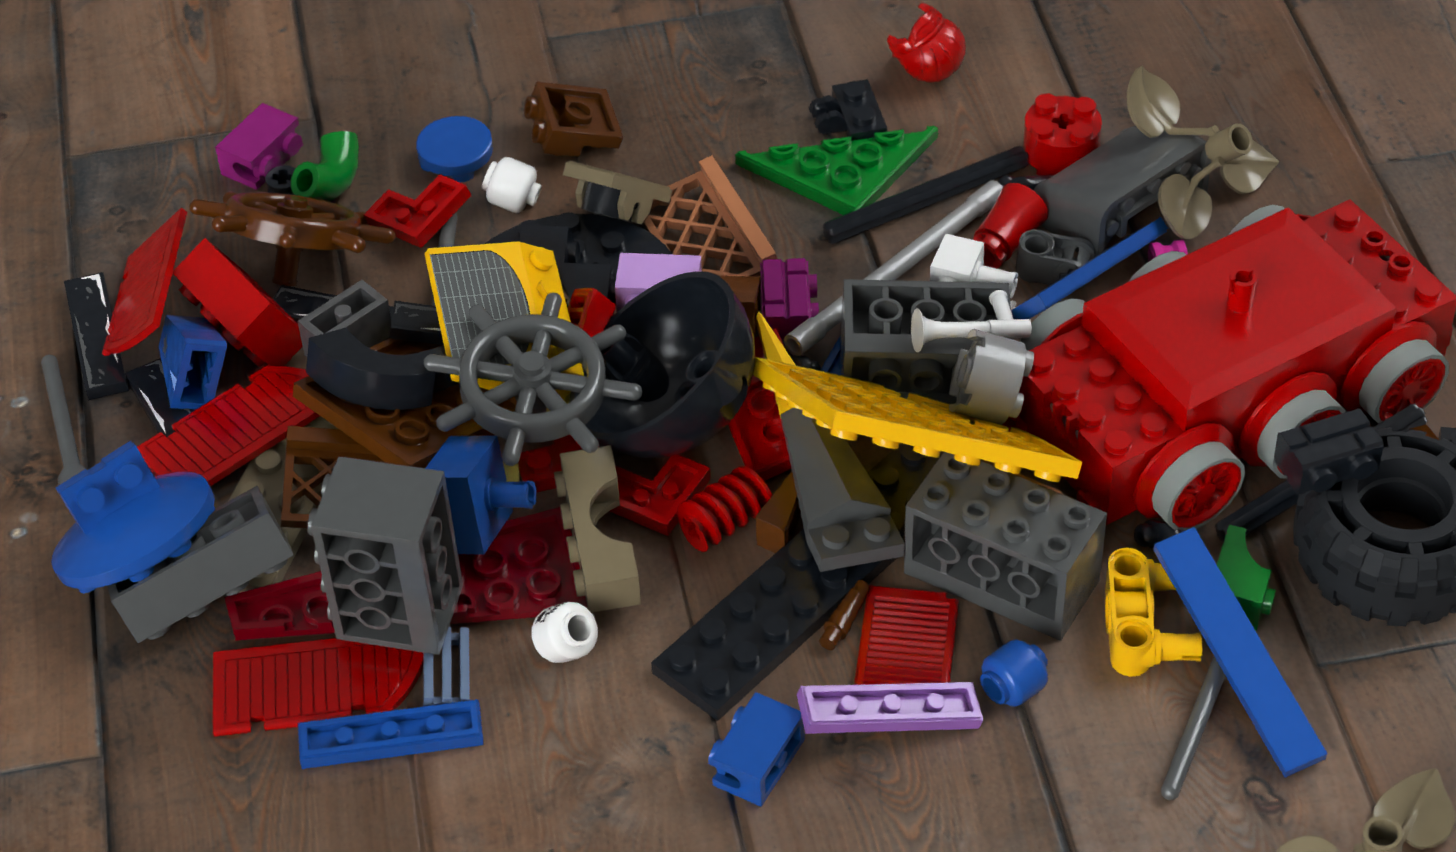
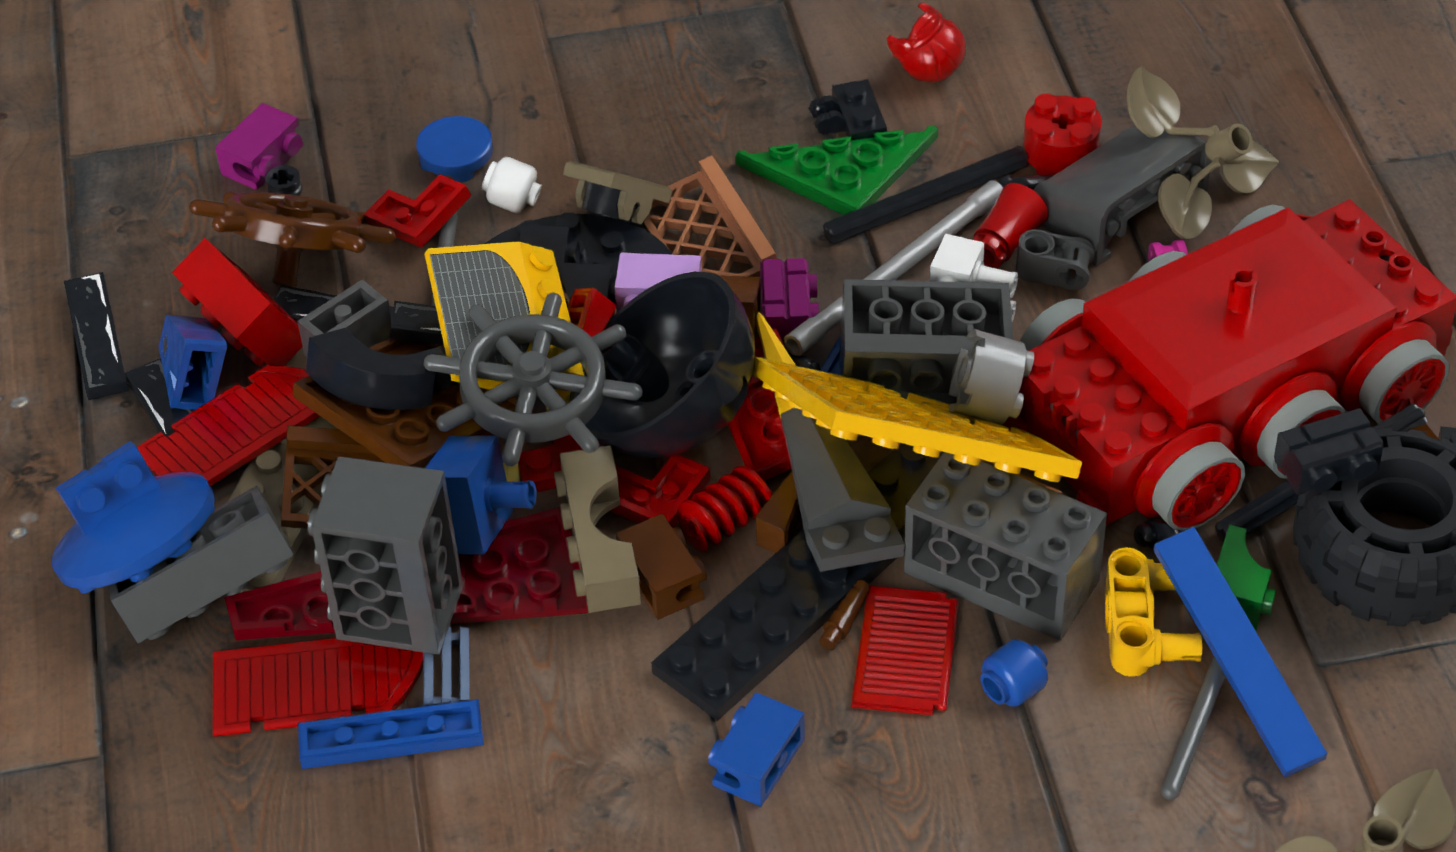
(61, 419): dark grey piece -> none
(145, 287): red piece -> none
(335, 170): green cylinder -> none
(564, 632): white head -> none
(571, 117): reddish brown plate -> none
(665, 568): none -> reddish brown brick
(889, 707): medium lavender tile -> none
(926, 330): white piece -> none
(1089, 270): blue tile -> none

